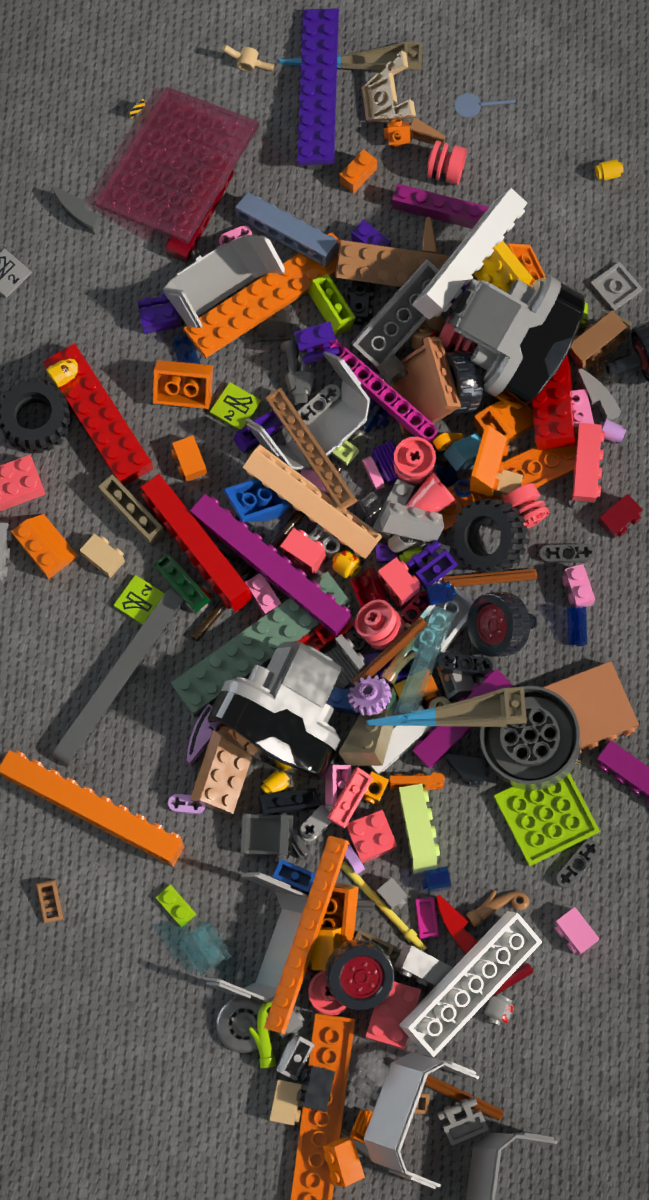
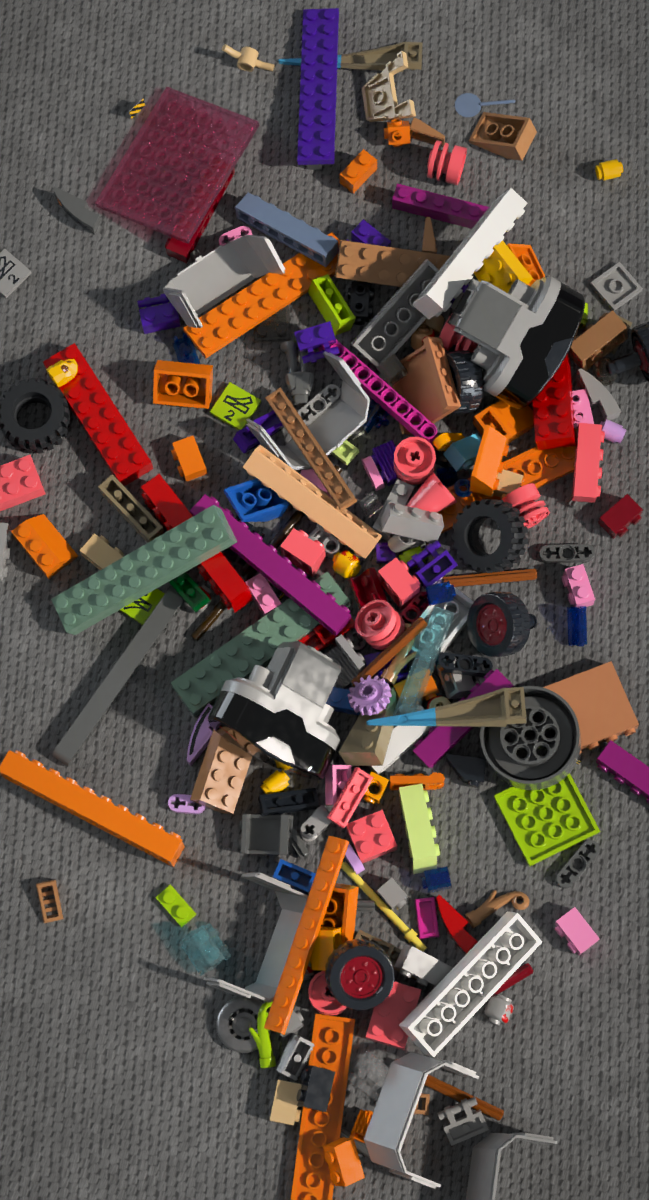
(144, 570): none -> sand green brick
(504, 135): none -> medium nougat slope

